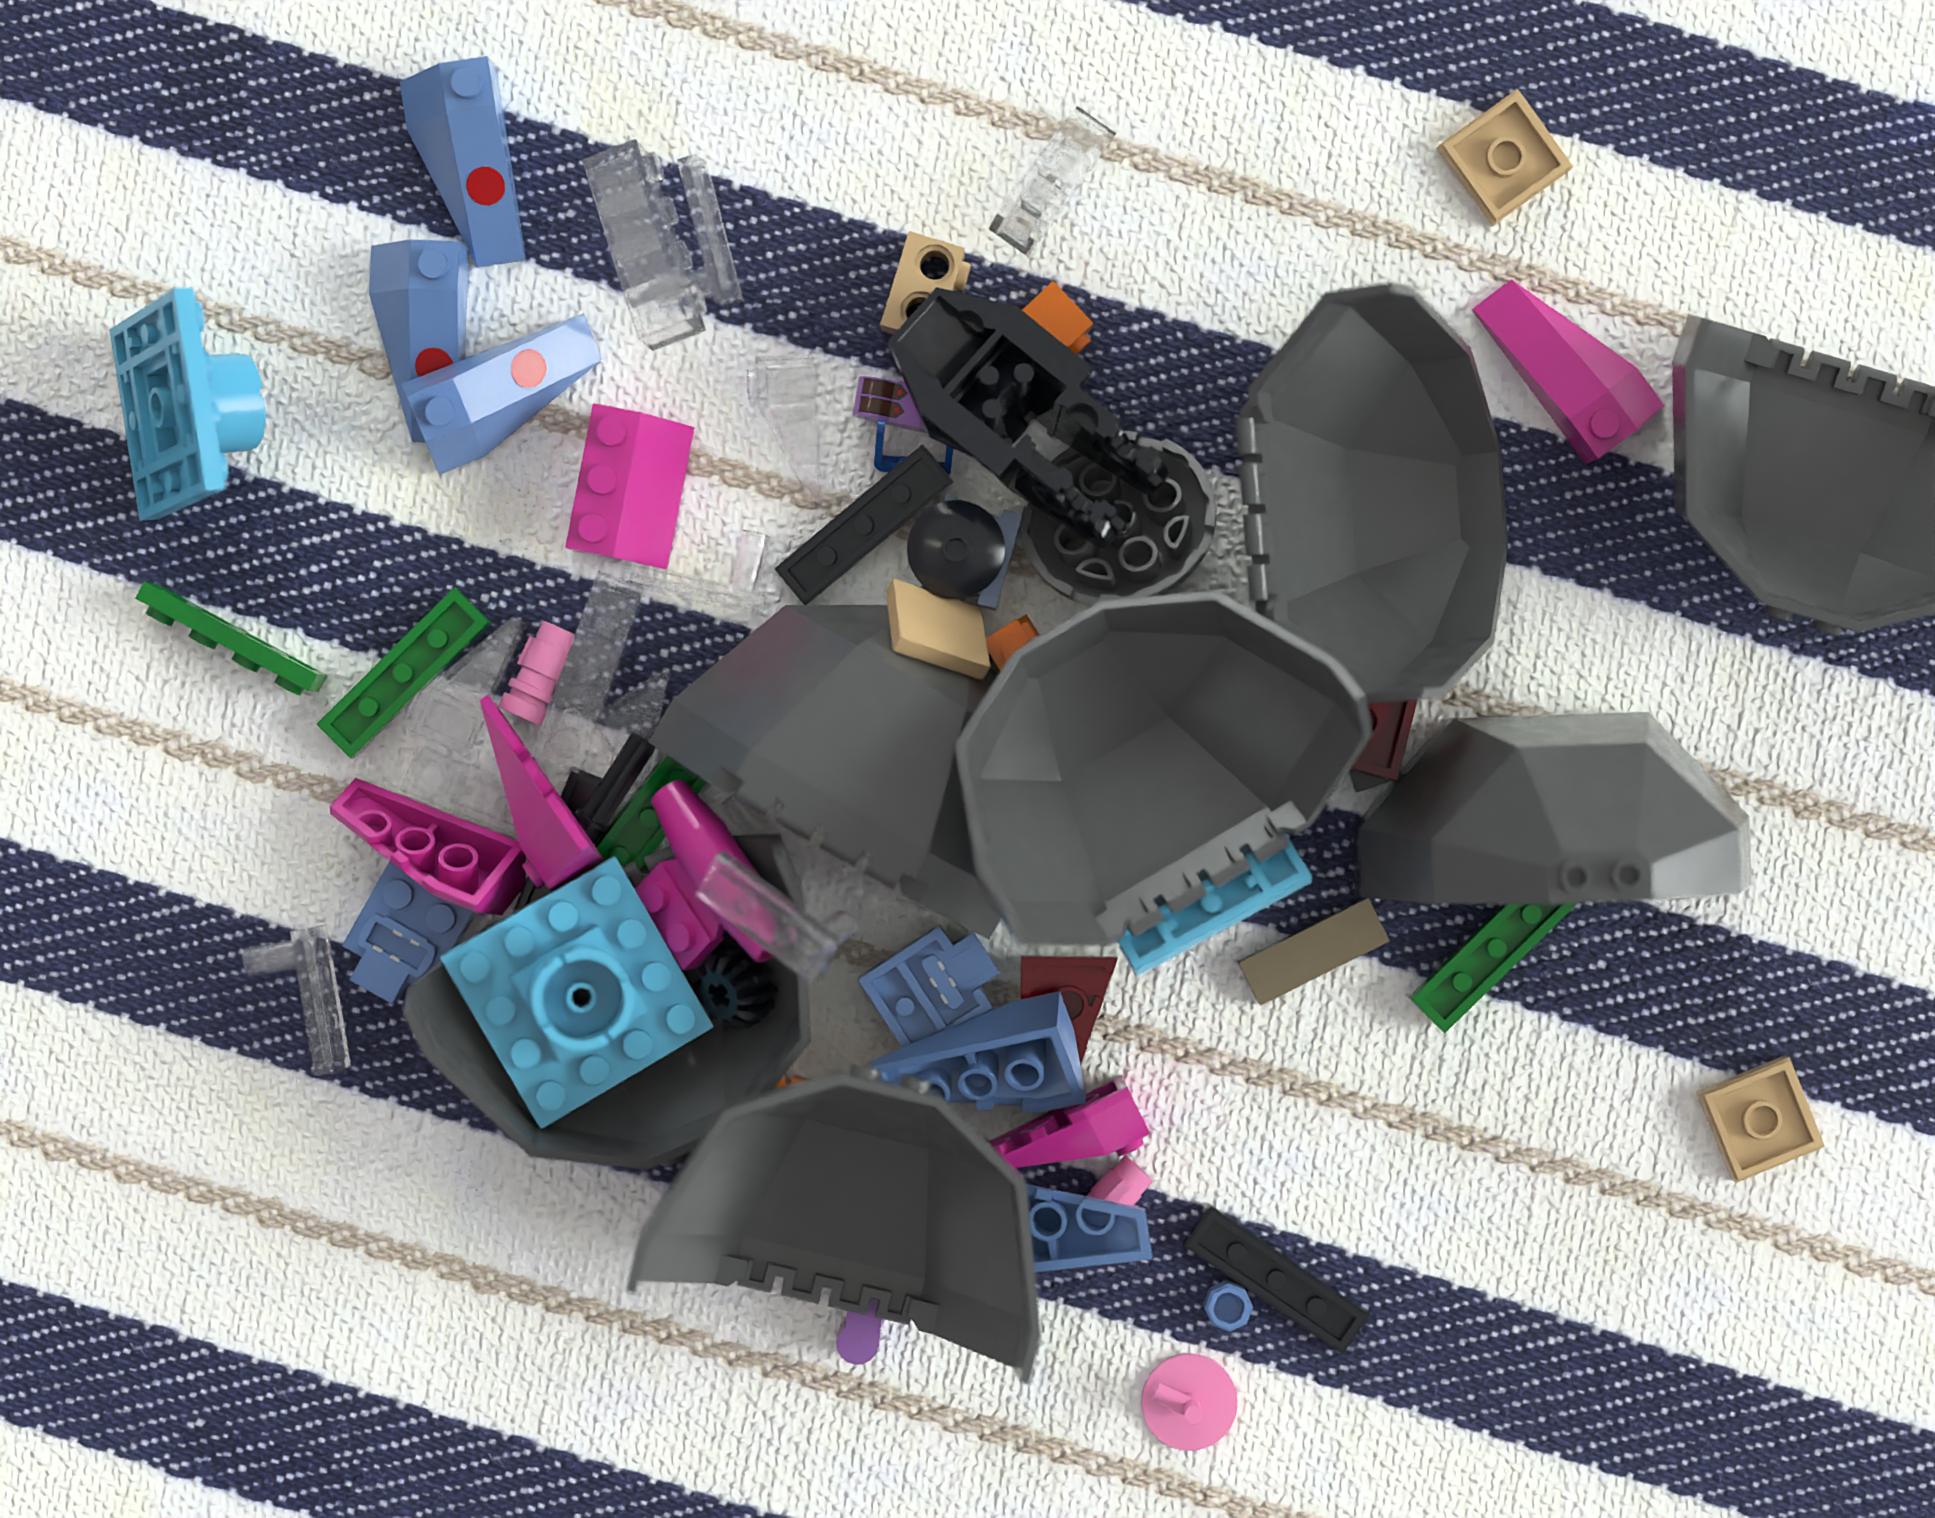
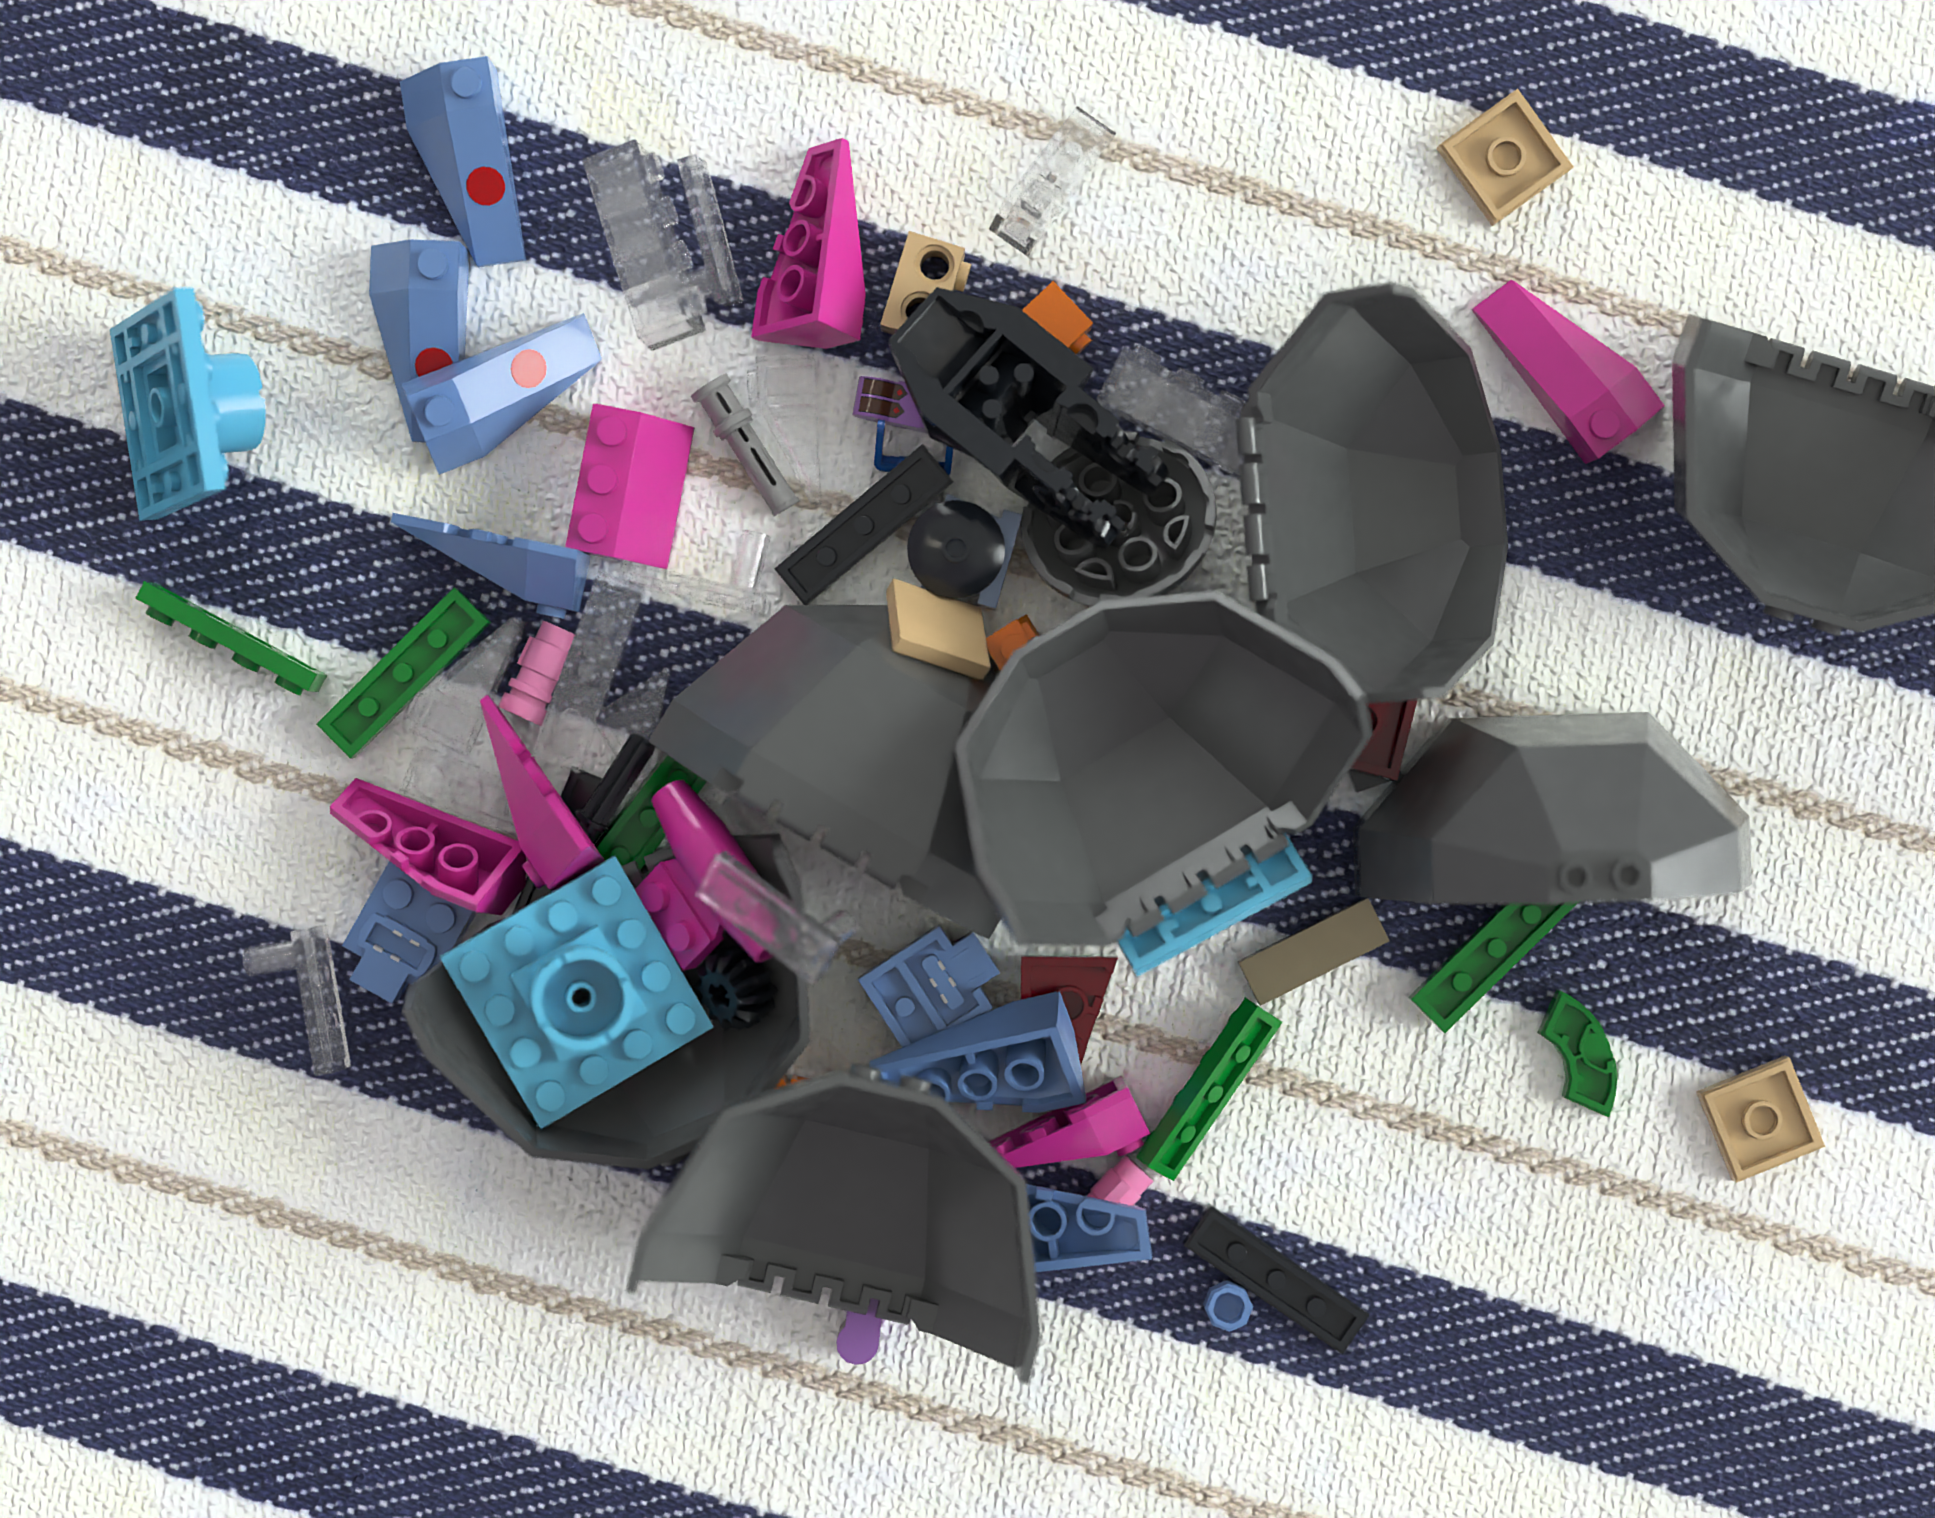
(528, 568): none -> medium blue wedge
(734, 425): none -> light grey pin
(819, 275): none -> dark pink wedge
(1174, 407): none -> clear brick
(1189, 1401): bright pink shield -> none
(1208, 1089): none -> green plate
(1584, 1052): none -> green tile

